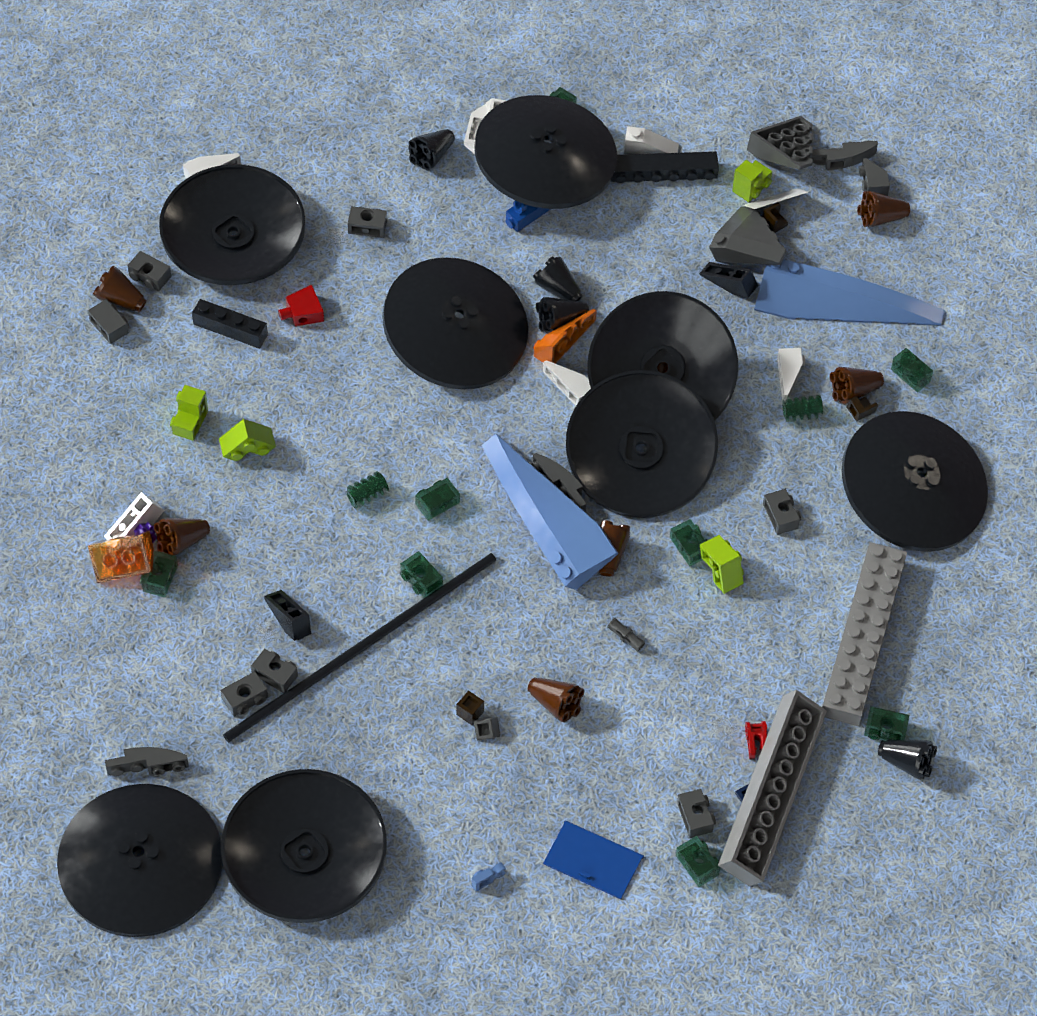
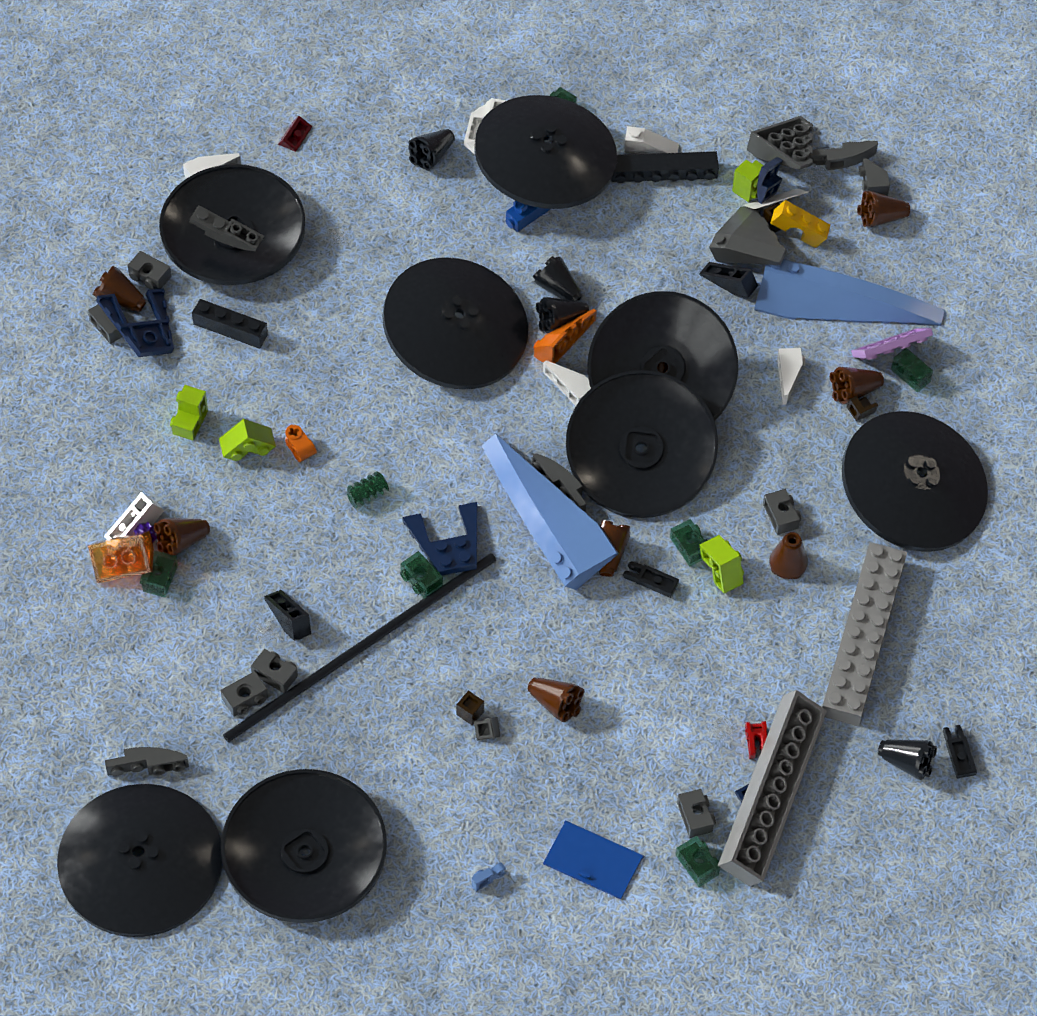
(144, 337): none -> dark blue wing
(227, 232): none -> dark grey slope
(295, 134): none -> dark red slope
(299, 443): none -> orange piece
(303, 307): red torso -> none
(367, 221): dark grey brick -> none
(437, 498): clear green brick -> none
(449, 554): none -> dark blue wing
(626, 634): dark grey pin -> none
(652, 579): none -> black hinge
(768, 180): none -> dark blue slope
(789, 557): none -> reddish brown cone
(791, 216): none -> yellow arch
(802, 407): clear green piece -> none
(880, 717): clear green brick -> none
(889, 344): none -> lavender plate
(959, 753): none -> black hinge

